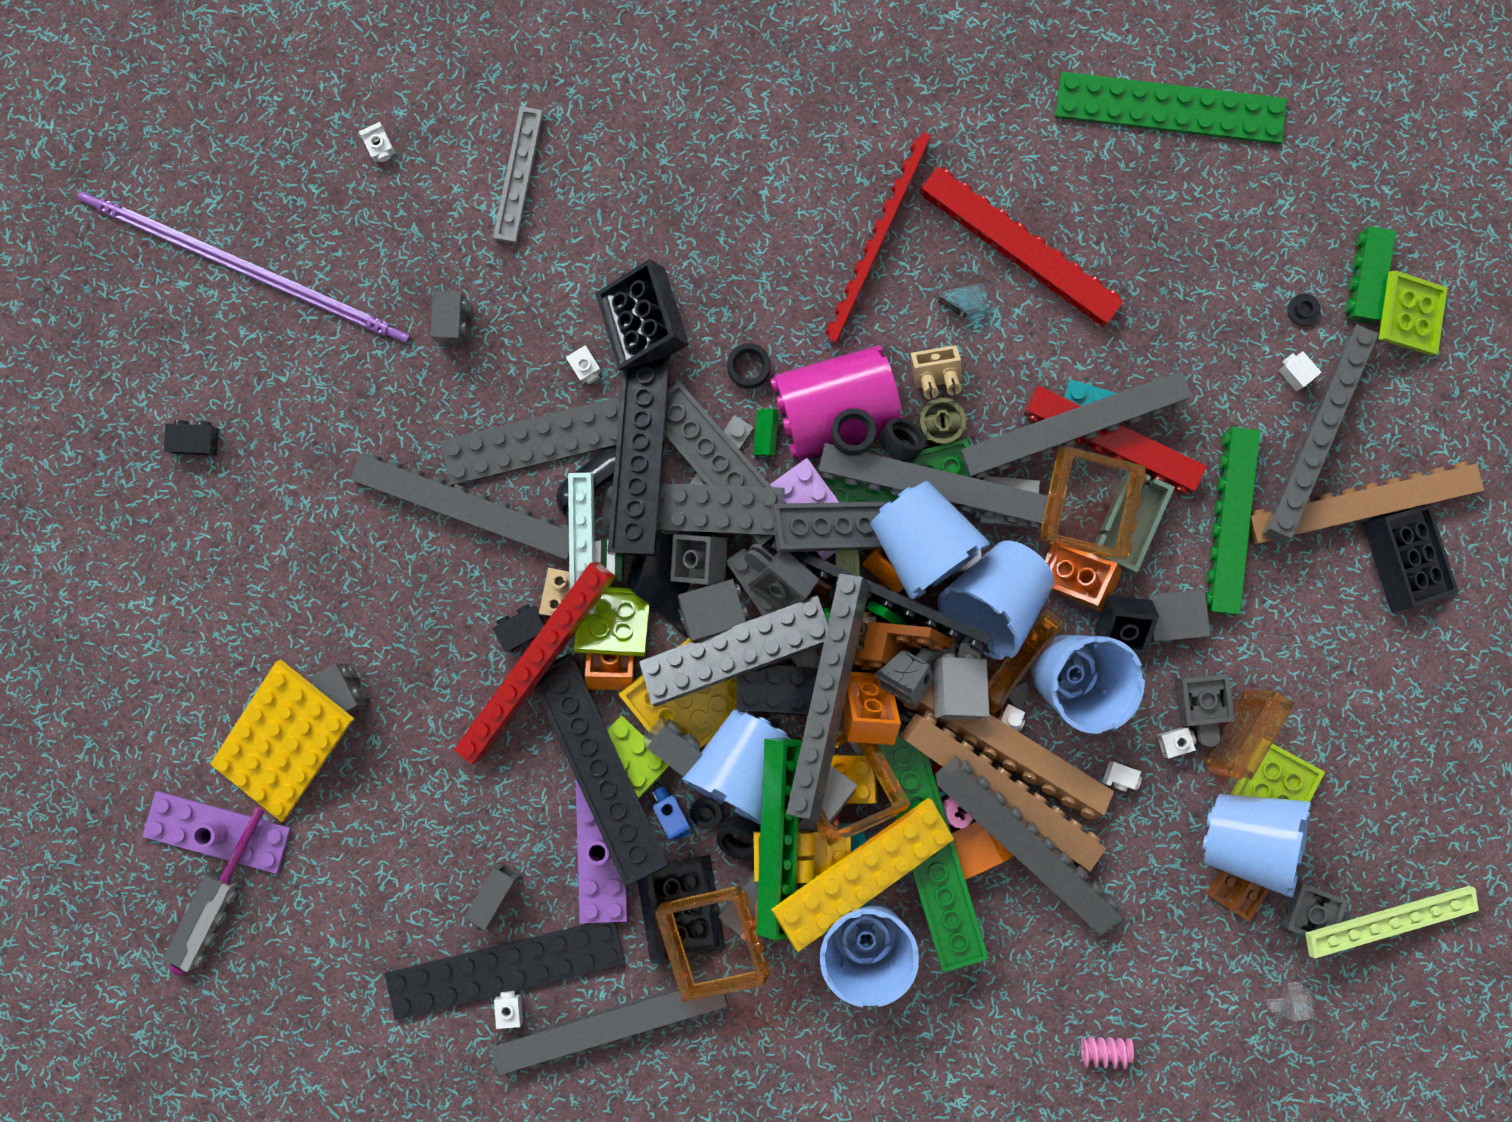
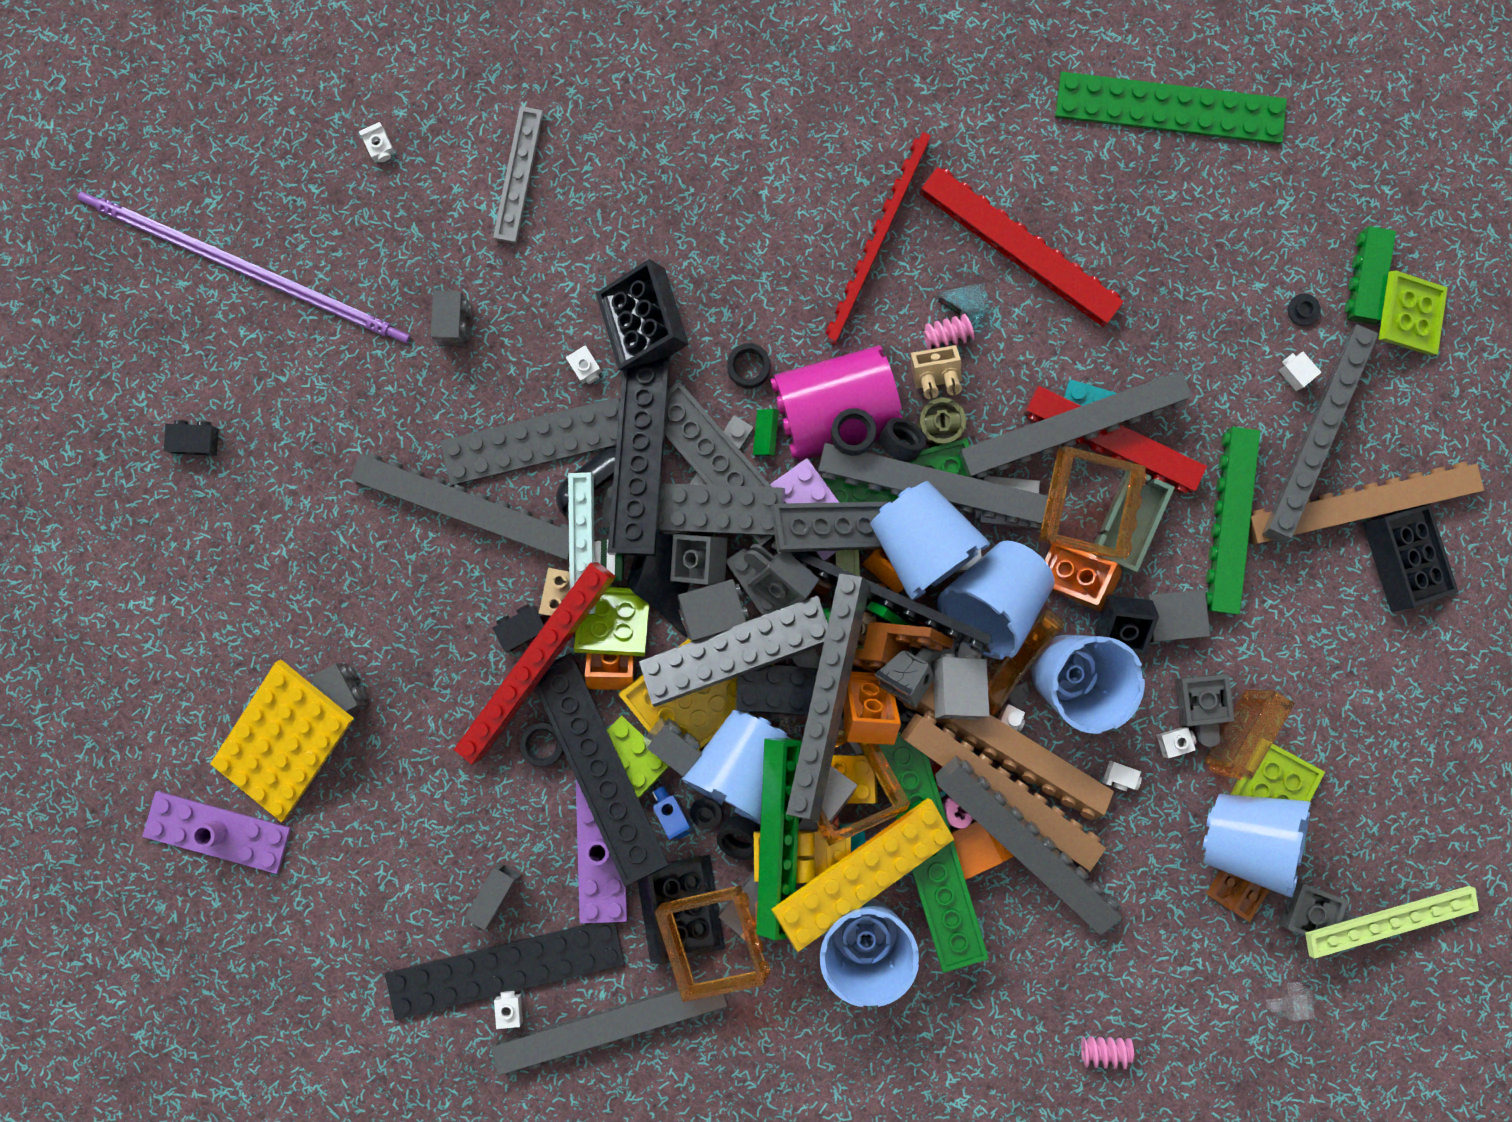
(207, 909): piece -> none
(525, 749): none -> black tyre
(948, 332): none -> bright pink piece

